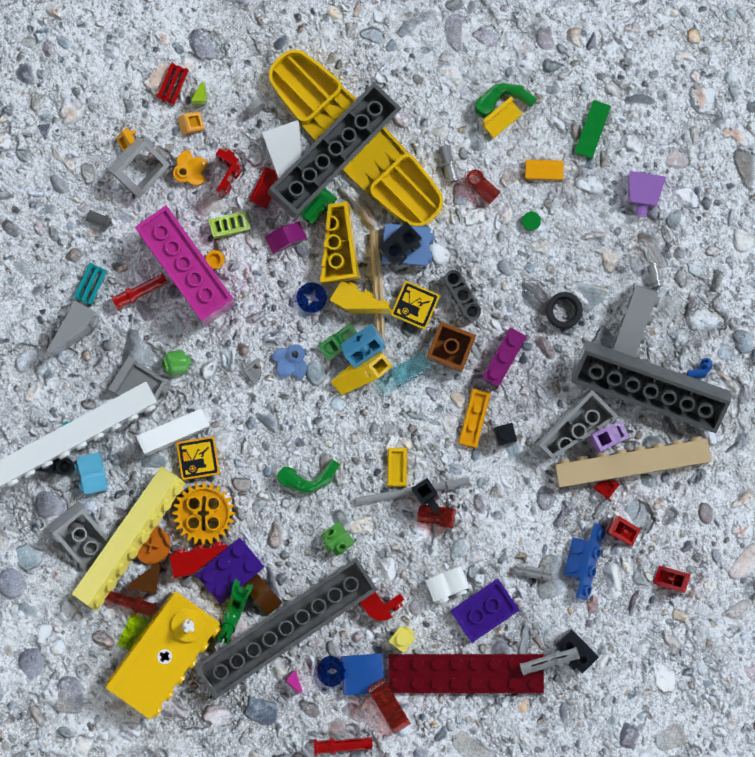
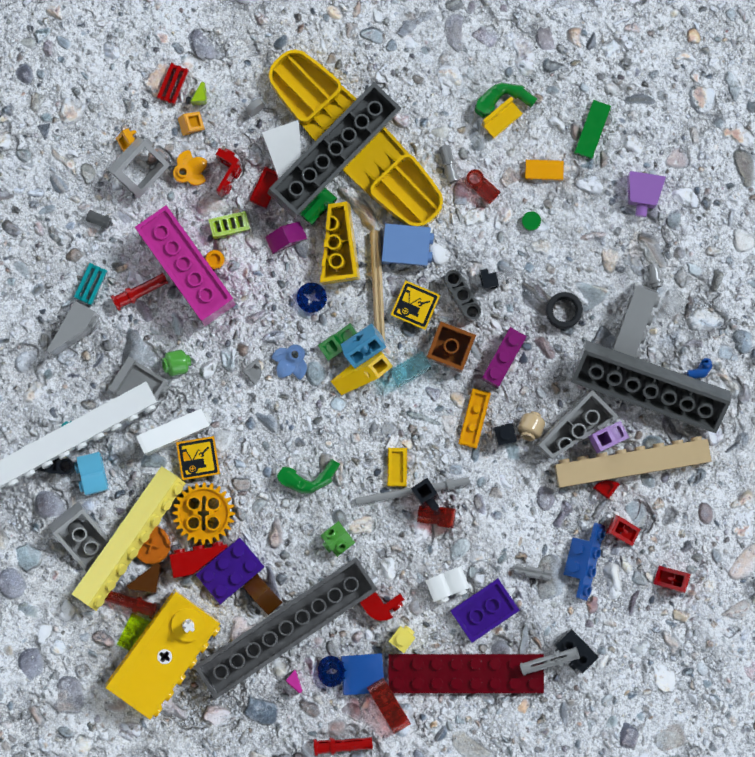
(233, 610): green piece -> none
(357, 302): yellow slope -> none
(396, 241): black brick -> none
(497, 279): none -> leg
(531, 426): none -> tan head

